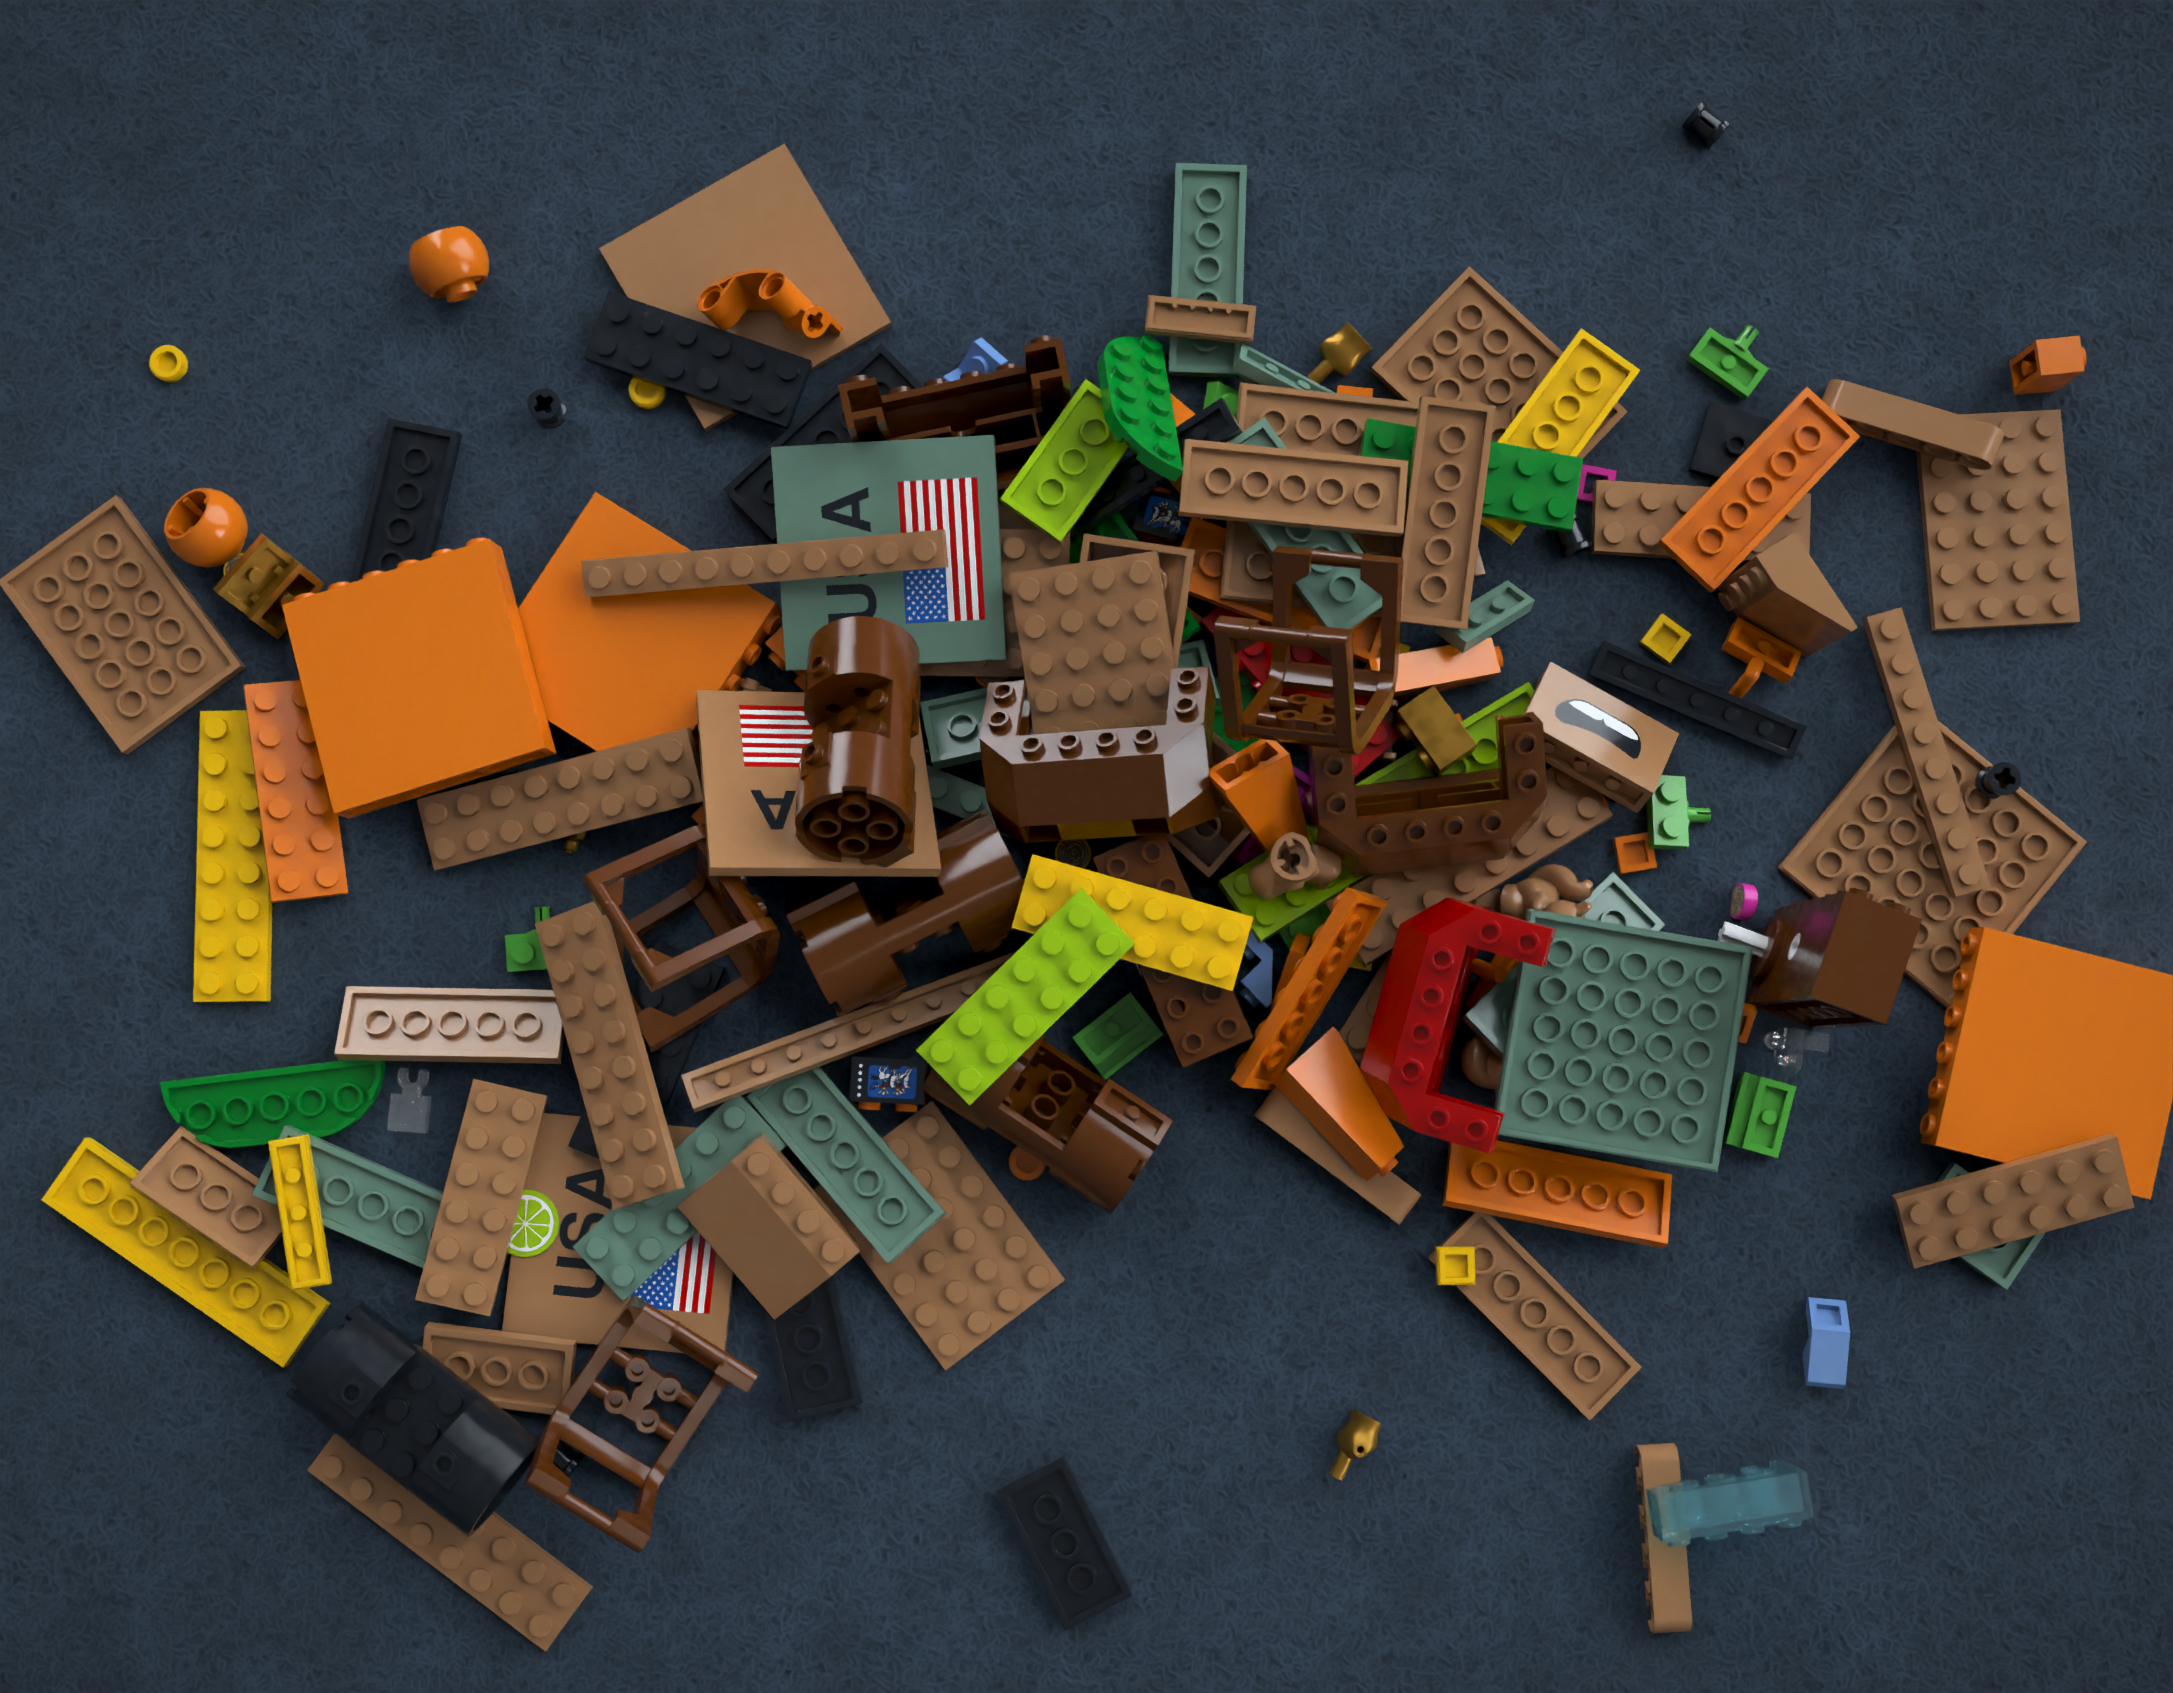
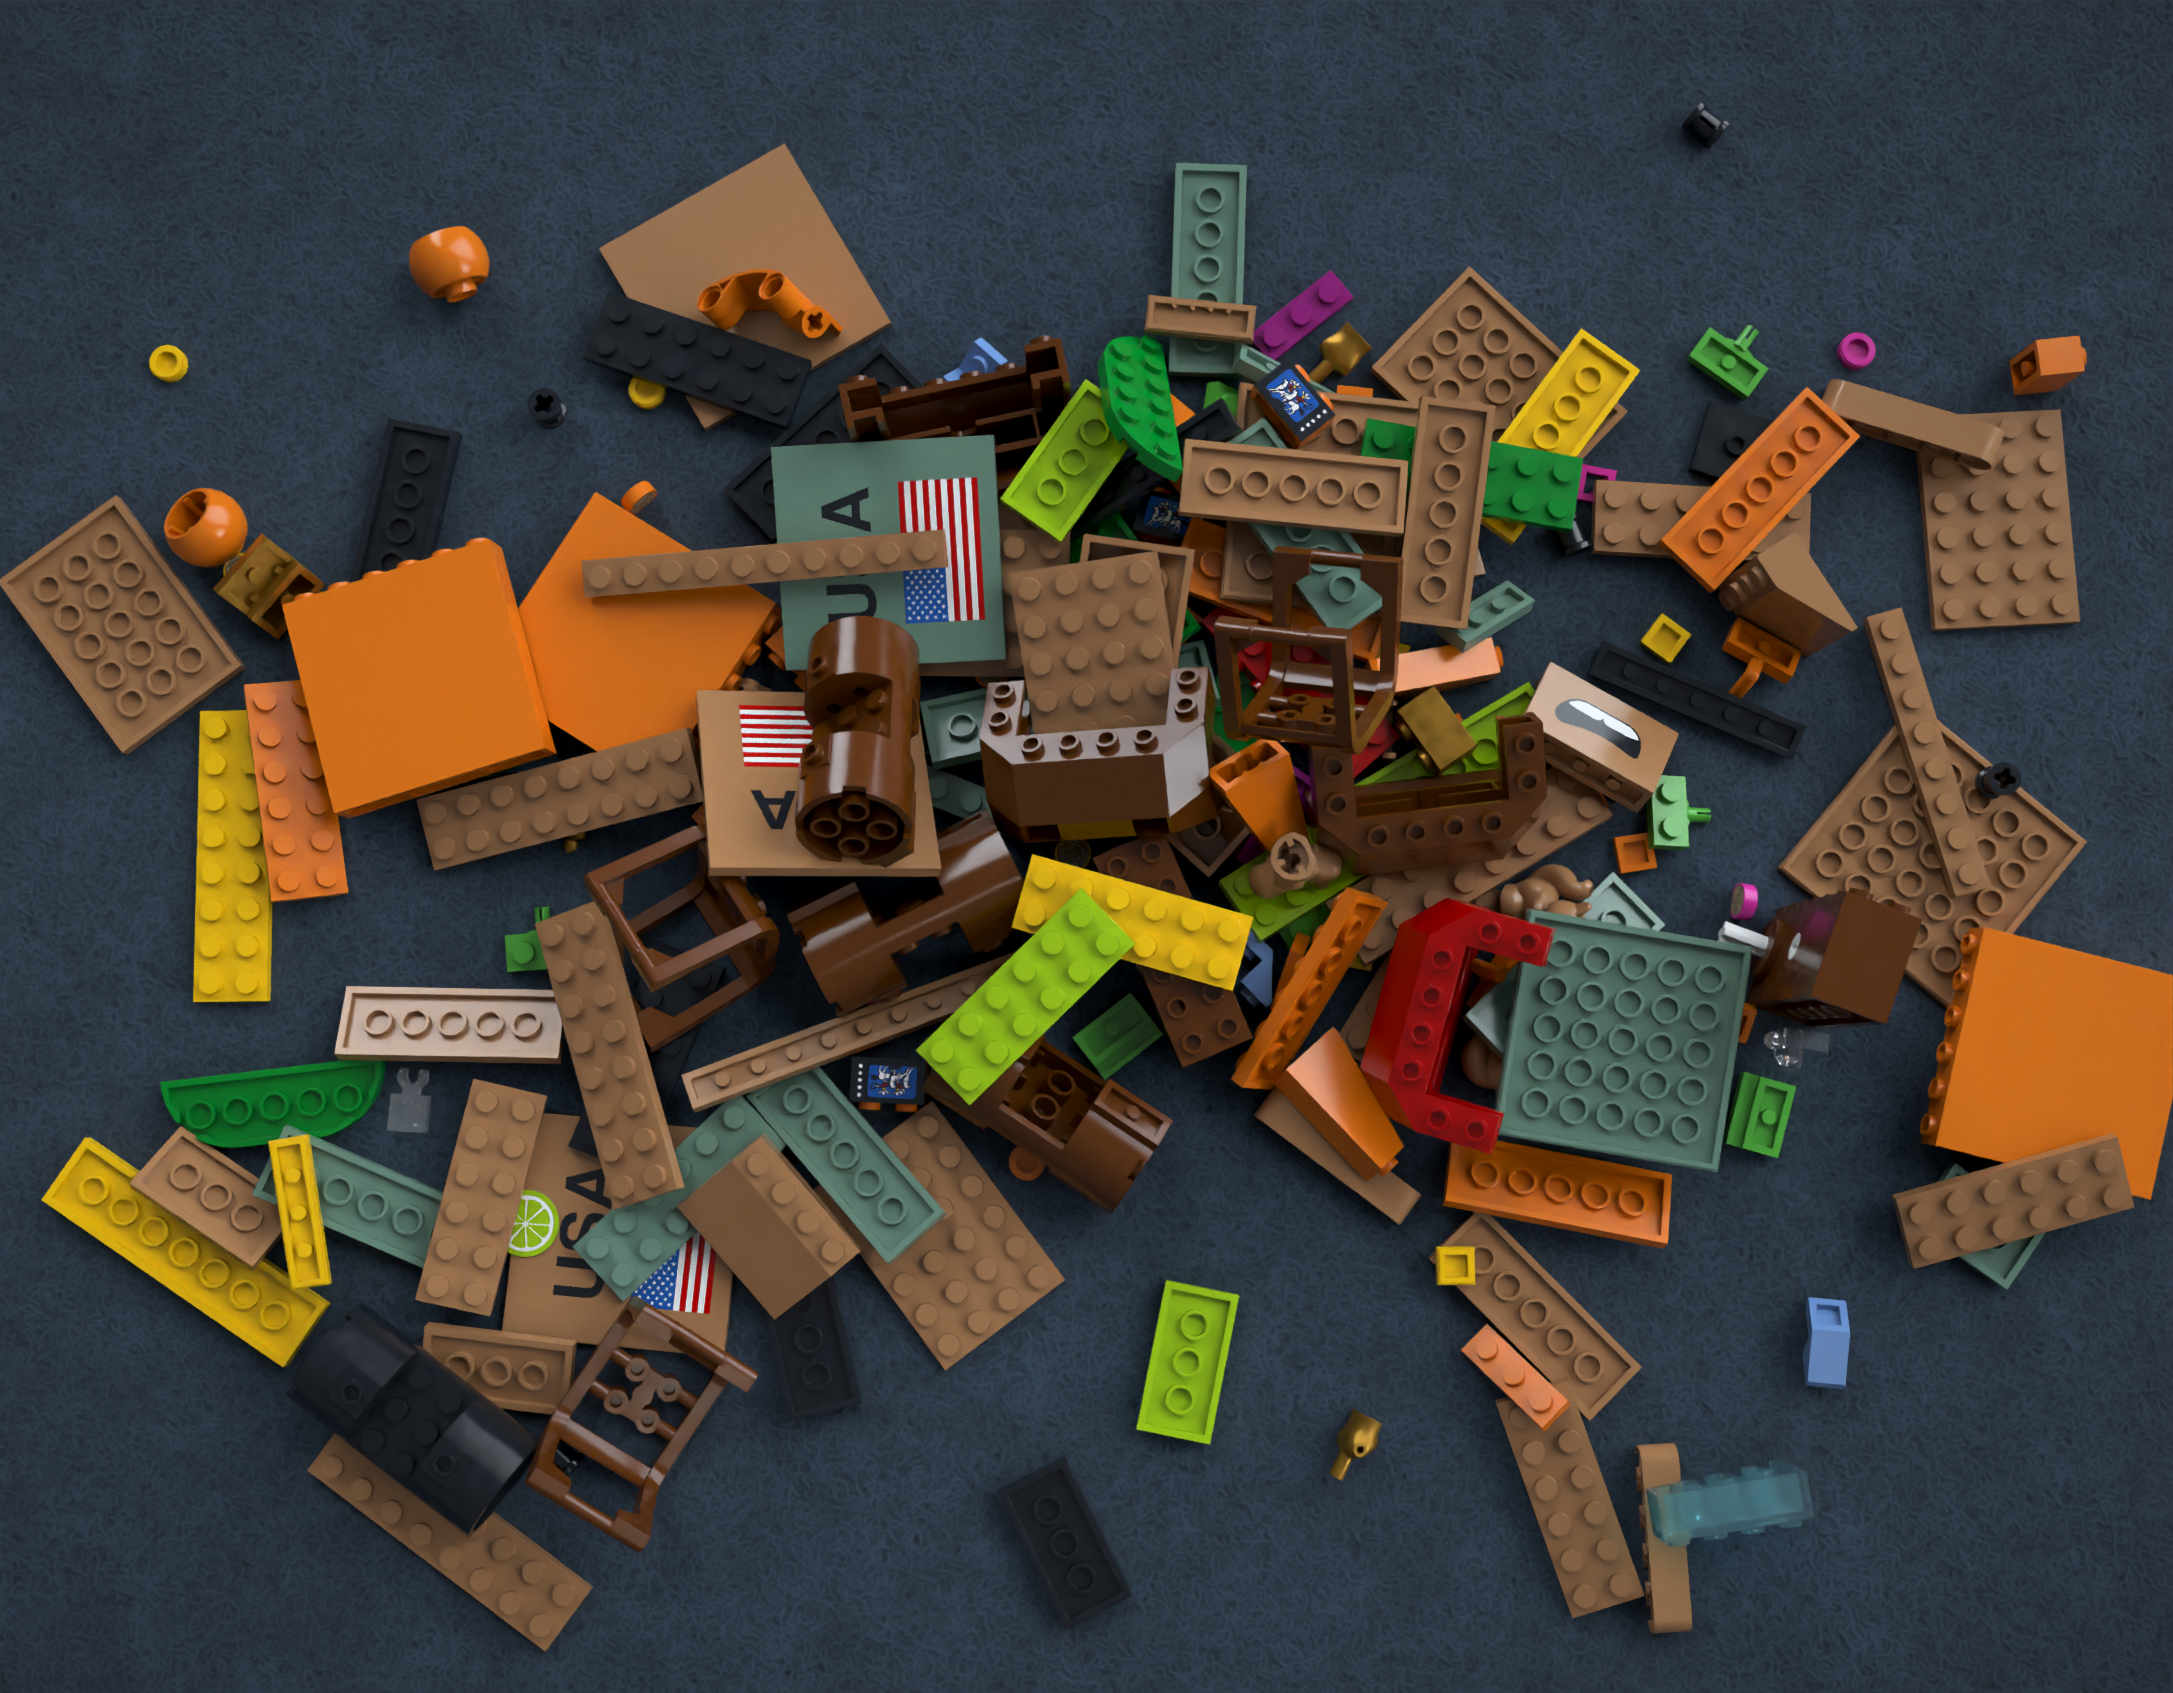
(638, 497): none -> orange tile
(1187, 1362): none -> lime plate
(1293, 404): none -> brick
(1301, 316): none -> magenta plate
(1515, 1377): none -> orange plate
(1572, 1507): none -> medium nougat plate
(1856, 351): none -> dark pink tile

